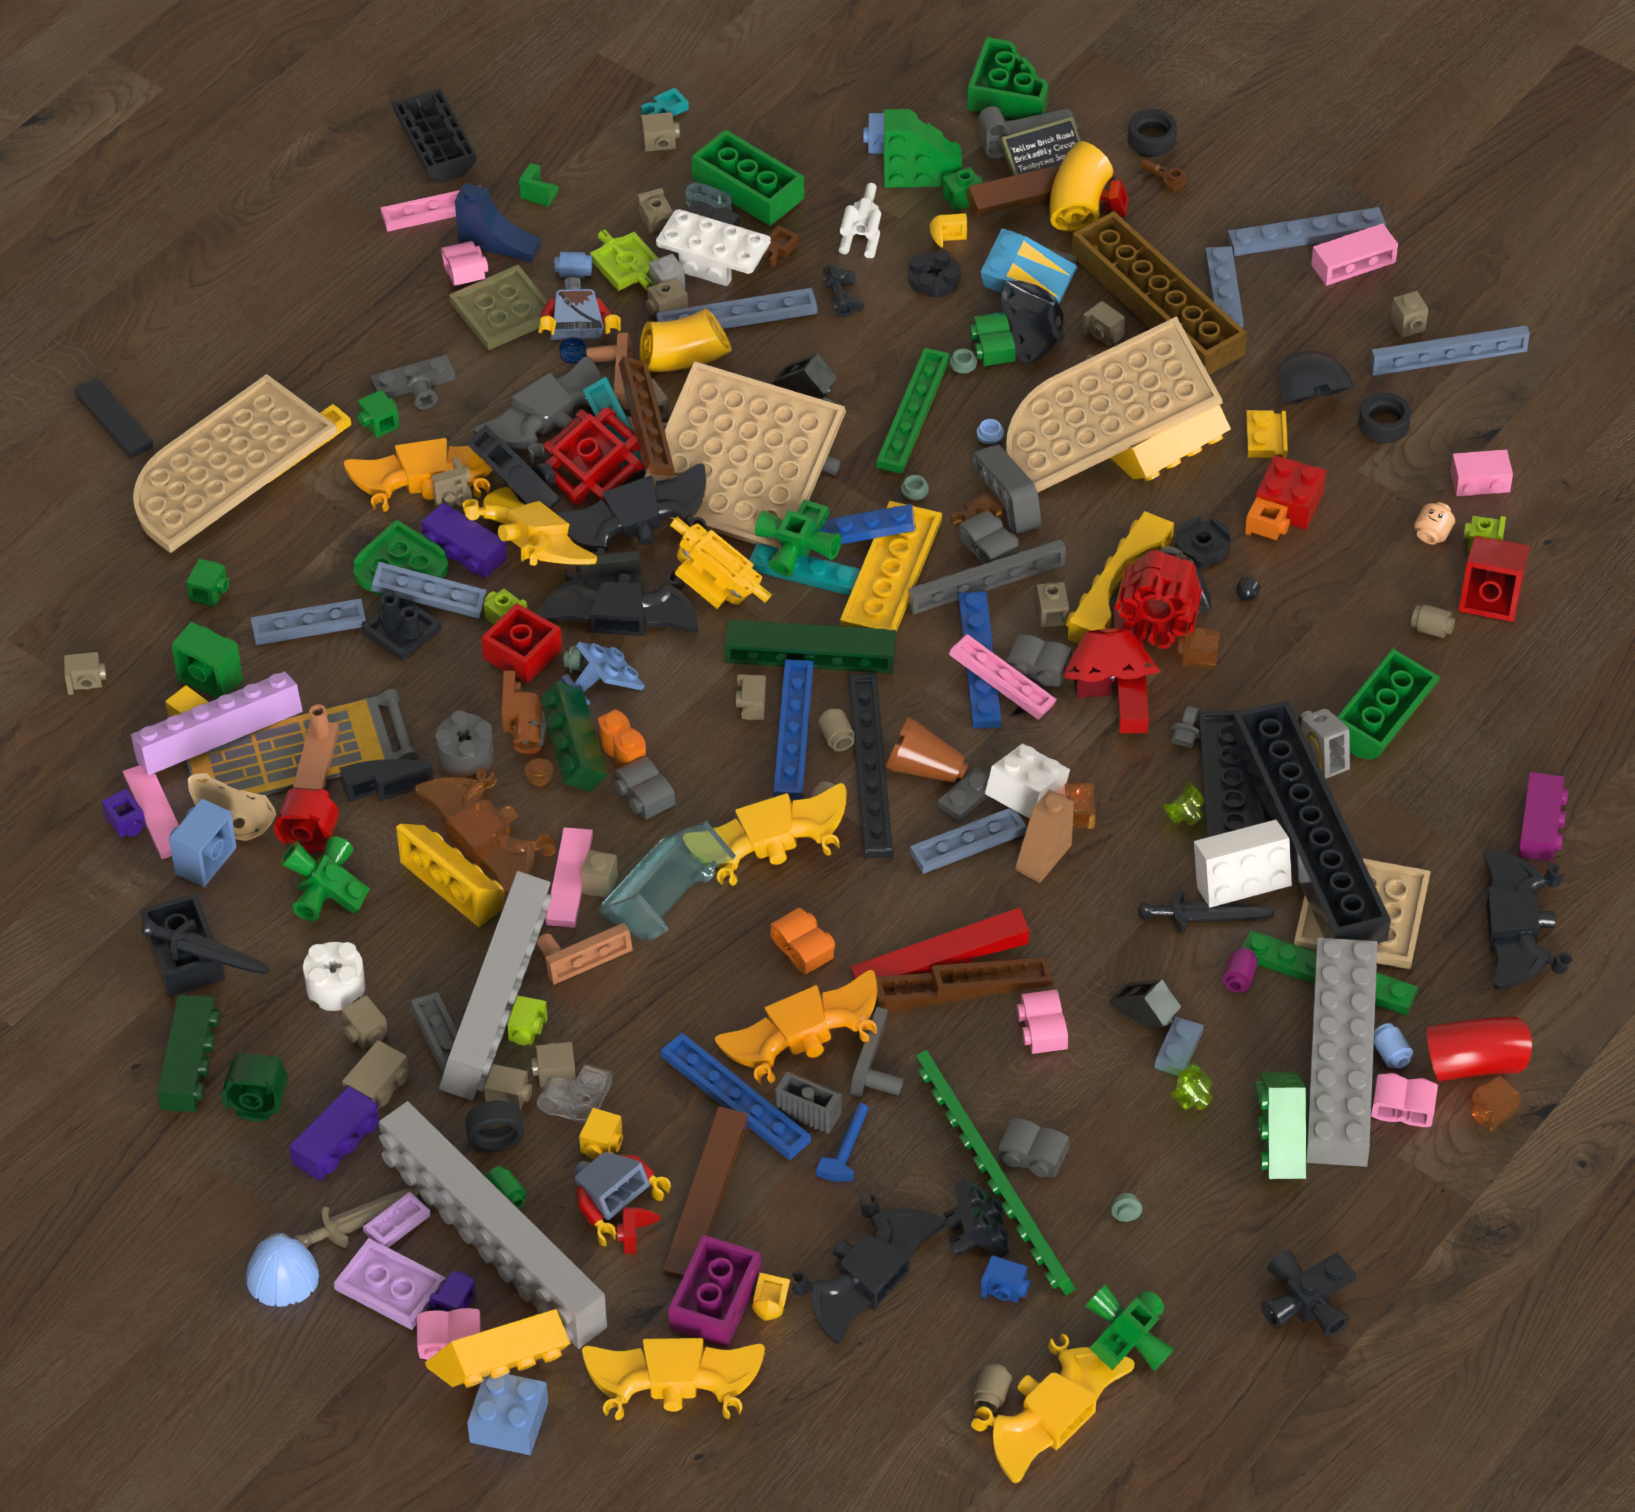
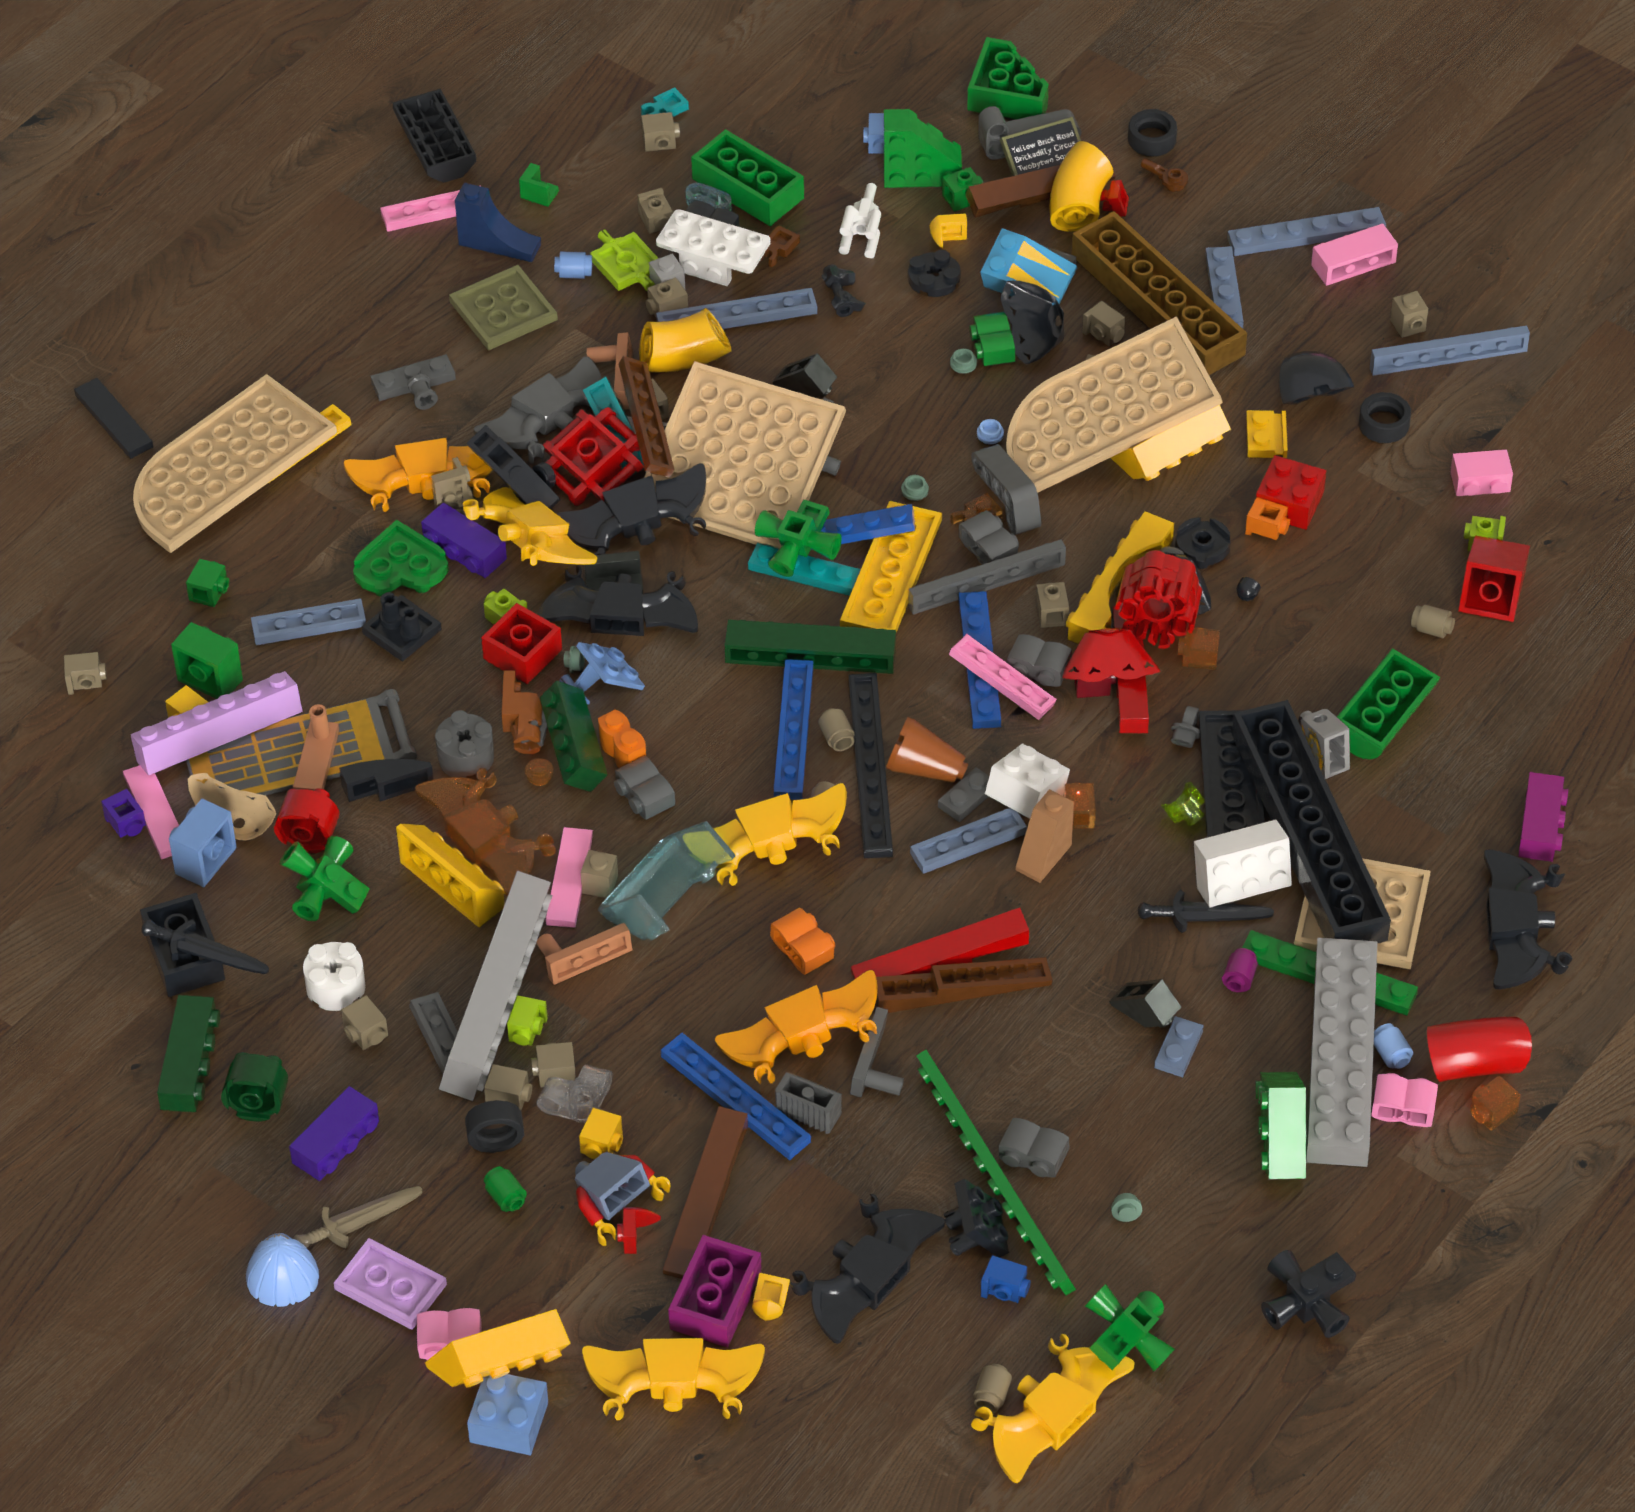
(378, 414): green brick -> none
(378, 1073): dark tan brick -> none
(397, 1220): lavender plate -> none
(429, 590): sand blue plate -> none
(454, 1293): dark purple brick -> none
(464, 263): bright pink brick -> none
(491, 1223): light grey brick -> none
(572, 350): clear blue tile -> none
(576, 314): torso -> none
(715, 567): yellow piece -> none
(751, 696): dark tan brick -> none
(836, 1169): blue piece -> none
(913, 410): green plate -> none
(1043, 1021): bright pink brick -> none
(1193, 1091): clear neon green piece -> none
(1434, 523): light nougat head -> none

